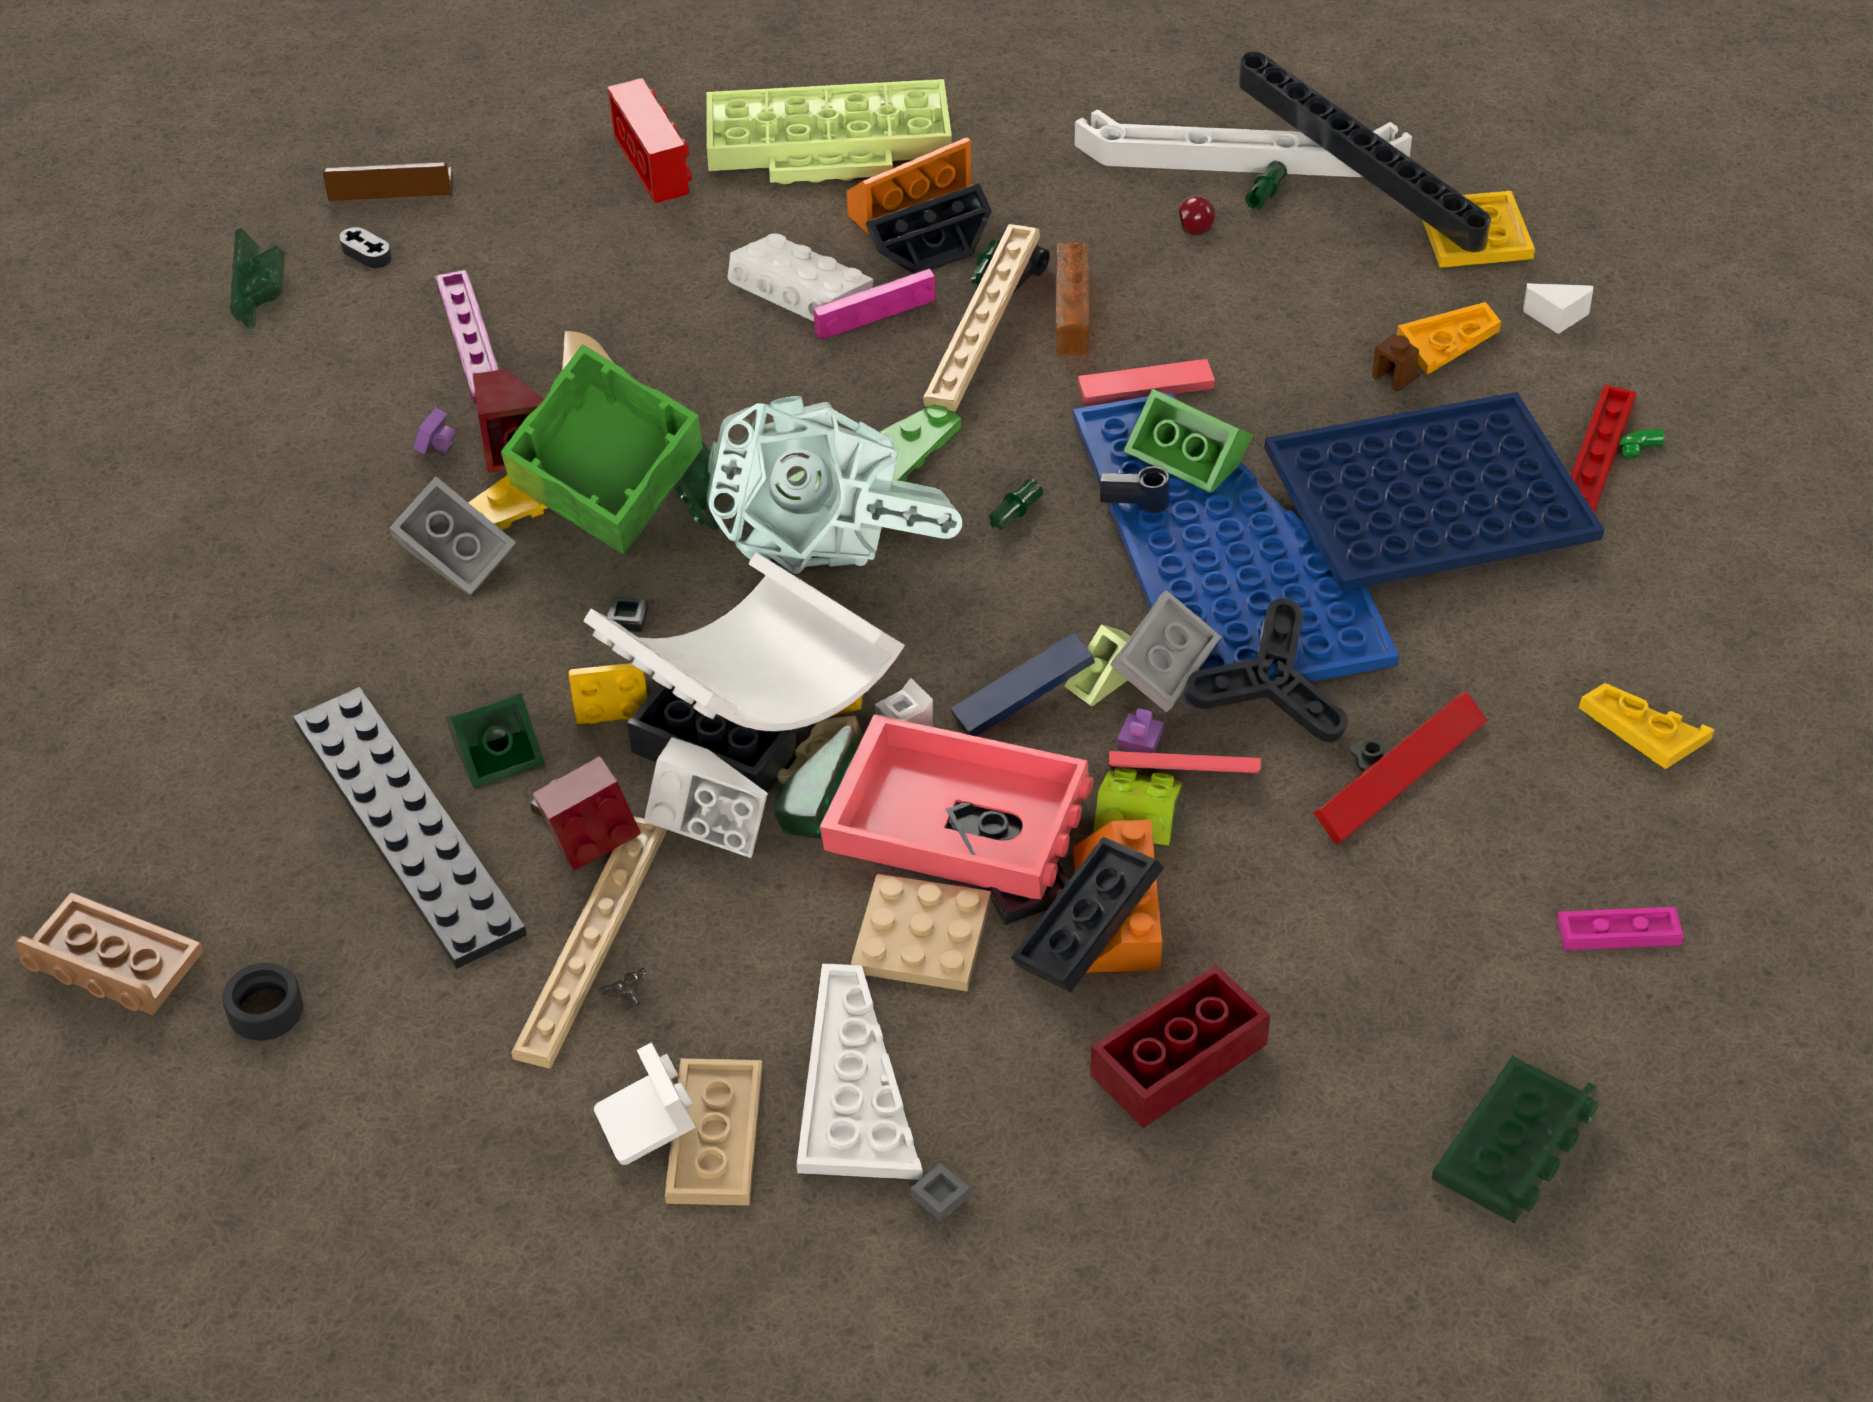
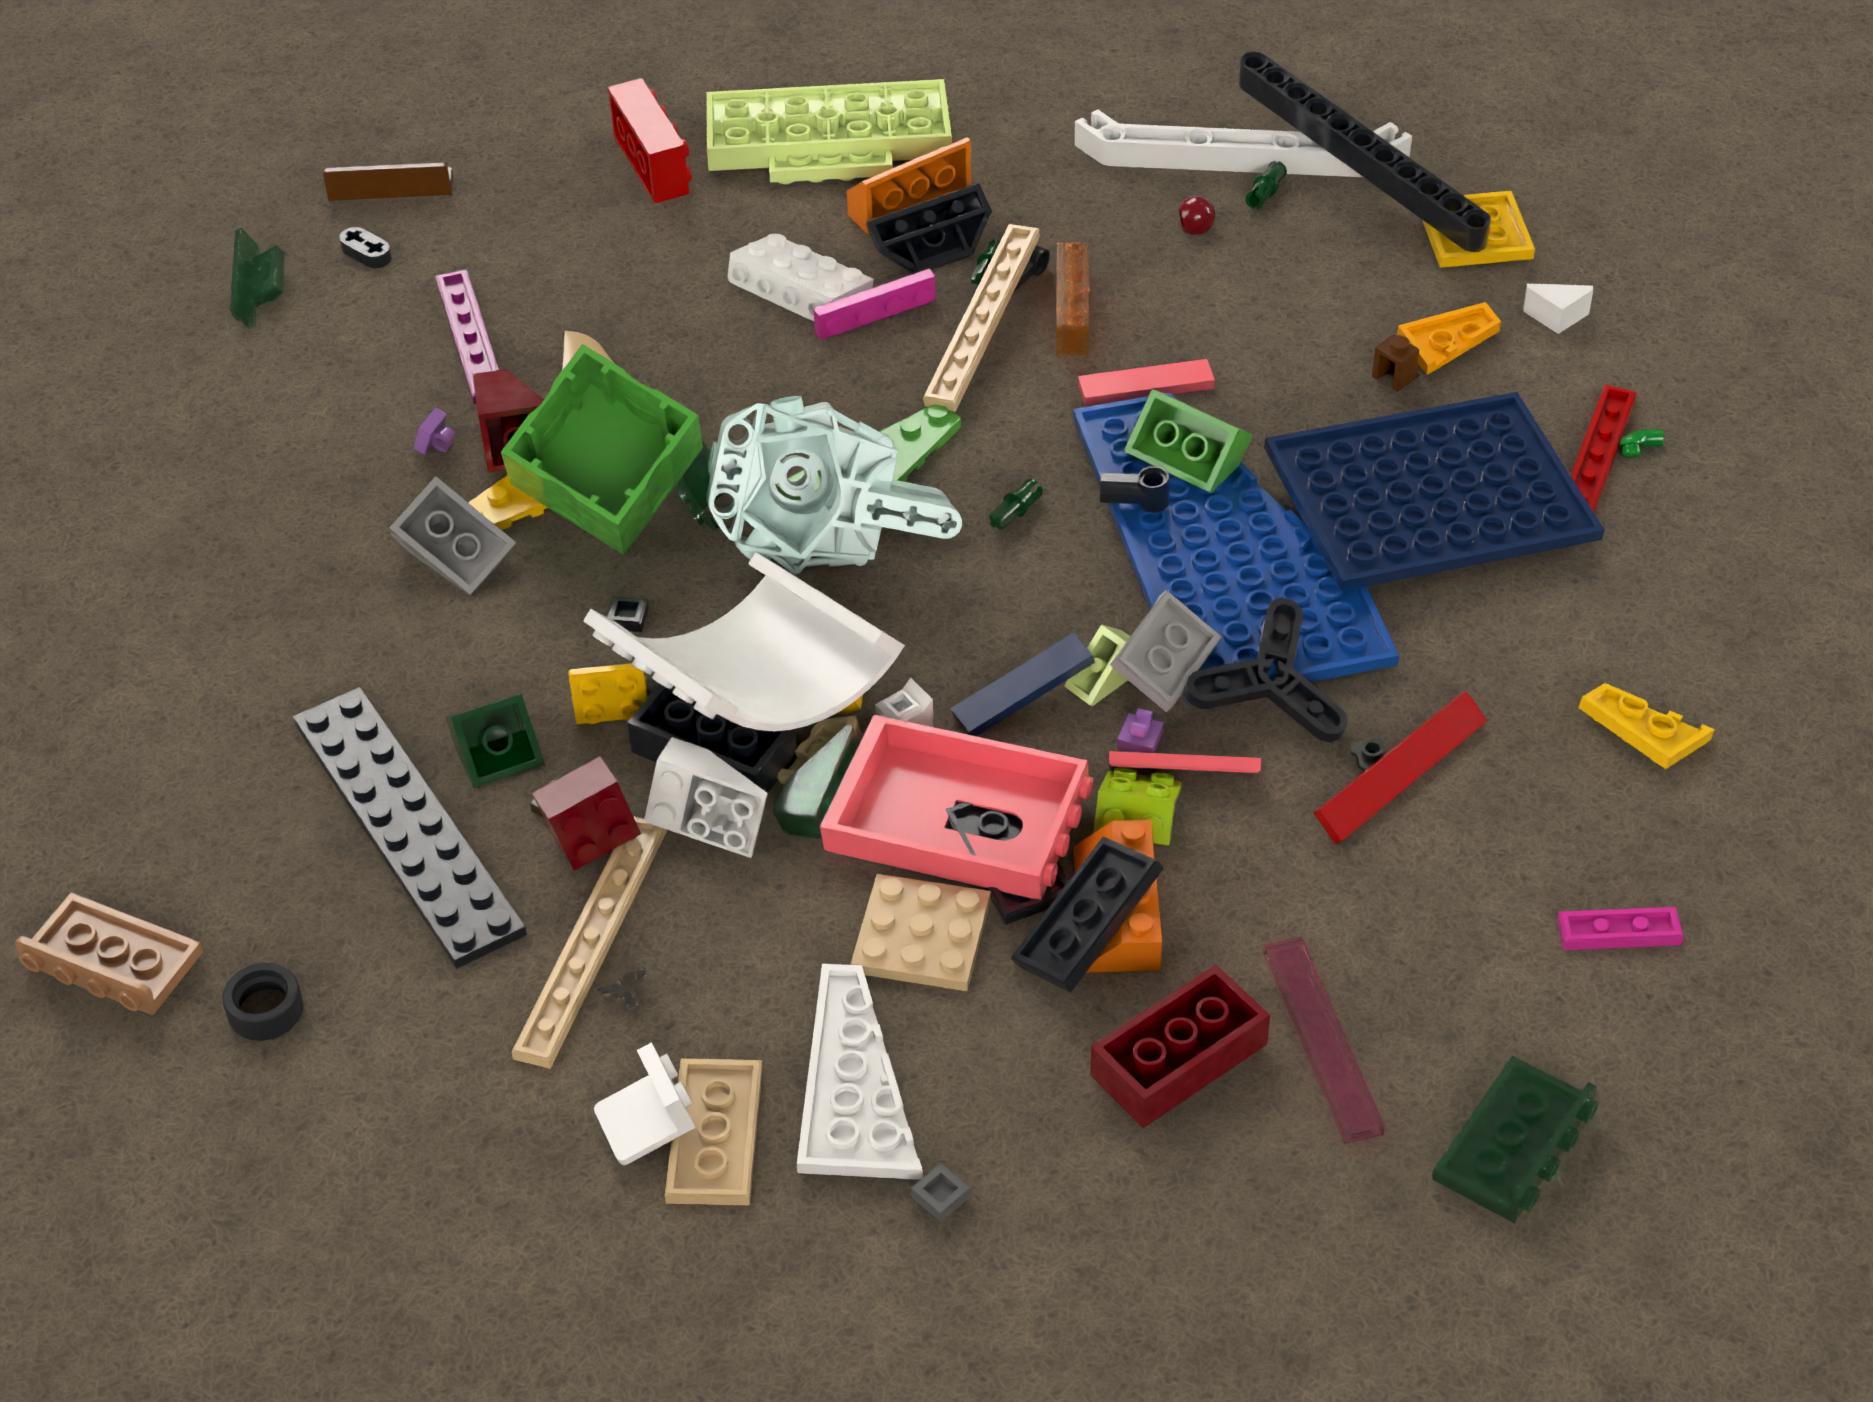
(1324, 1040): none -> clear pink tile

